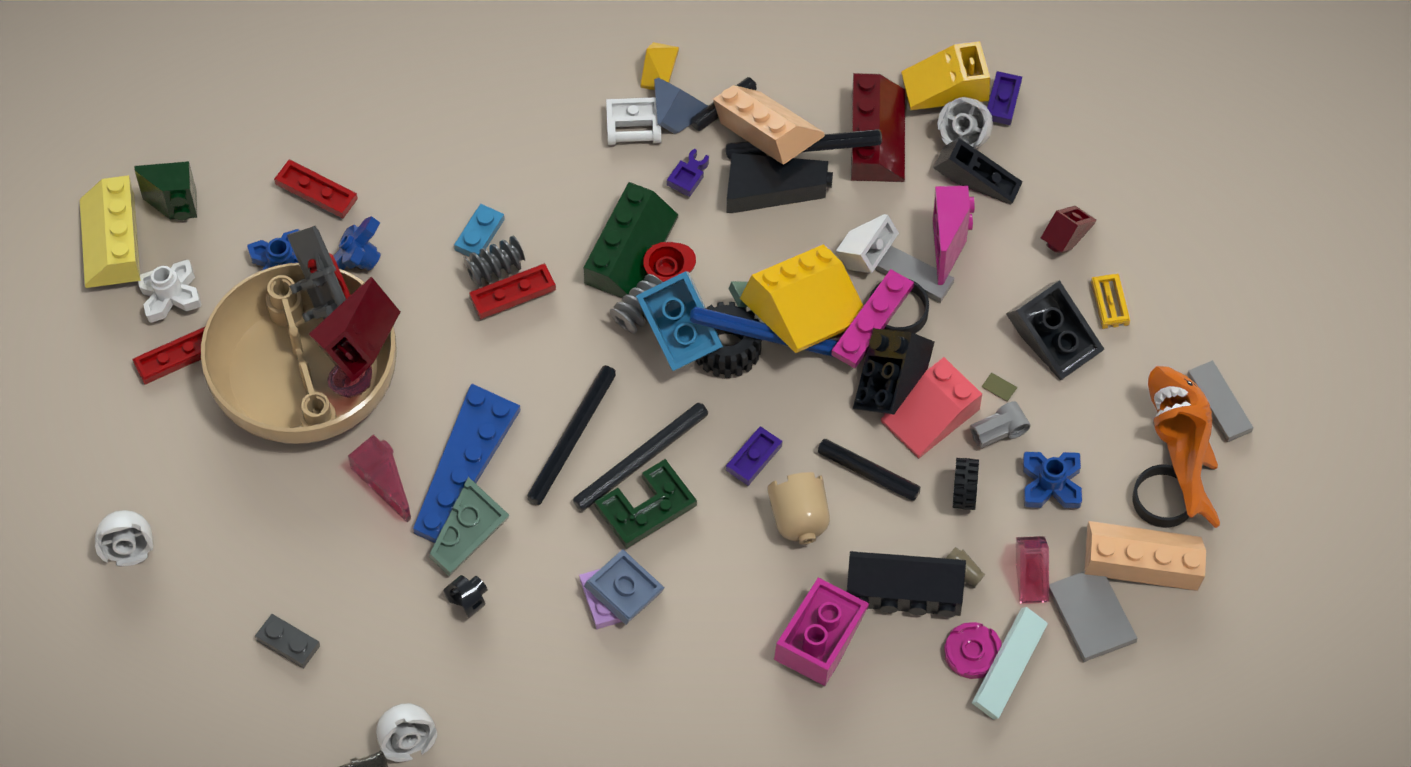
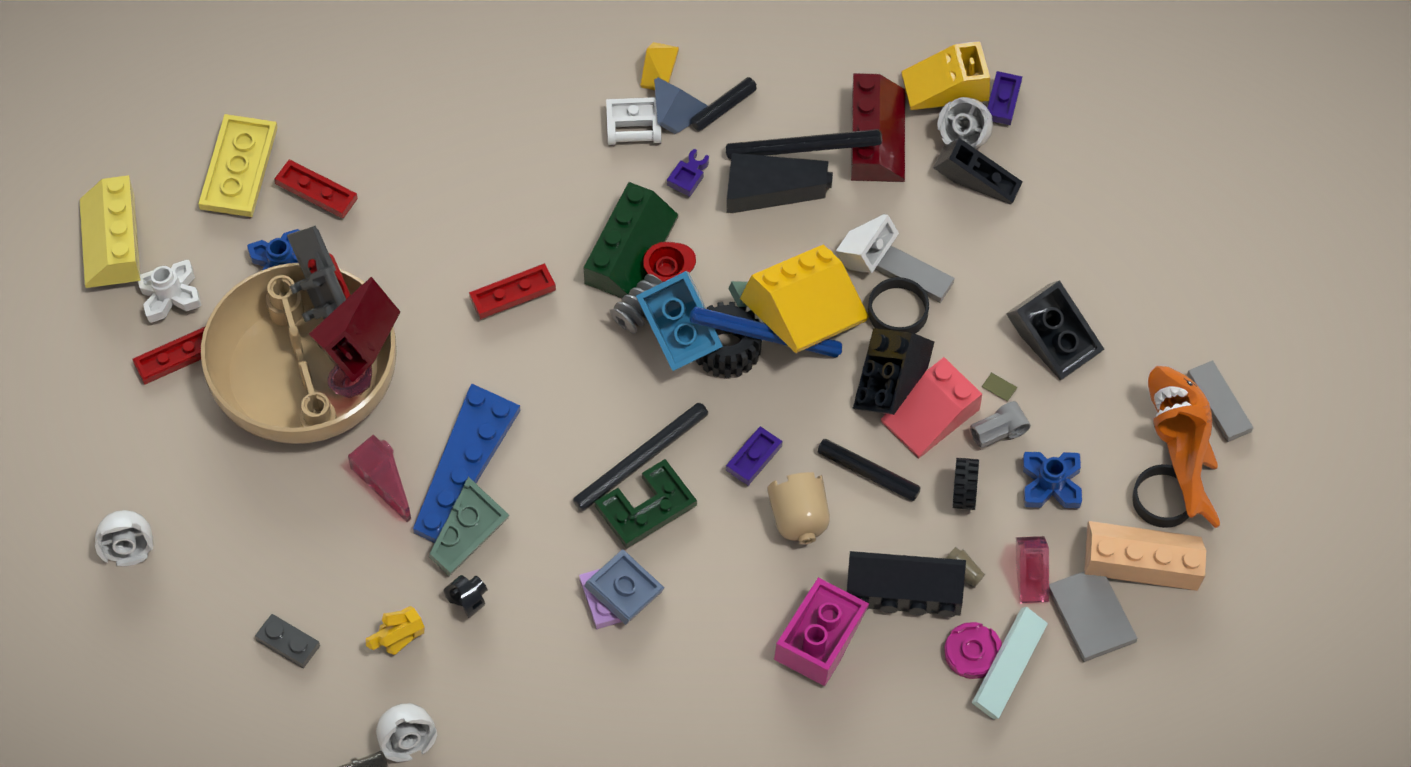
(169, 189): dark green slope -> none
(238, 165): none -> light yellow plate
(356, 248): blue plant -> none
(397, 630): none -> yellow rock
(479, 230): dark azure plate -> none
(494, 260): dark grey piece -> none
(571, 435): black axle -> none
(765, 123): light nougat slope -> none
(874, 314): dark pink plate -> none
(950, 226): dark pink slope -> none
(1067, 229): dark red slope -> none
(1114, 320): yellow tile -> none

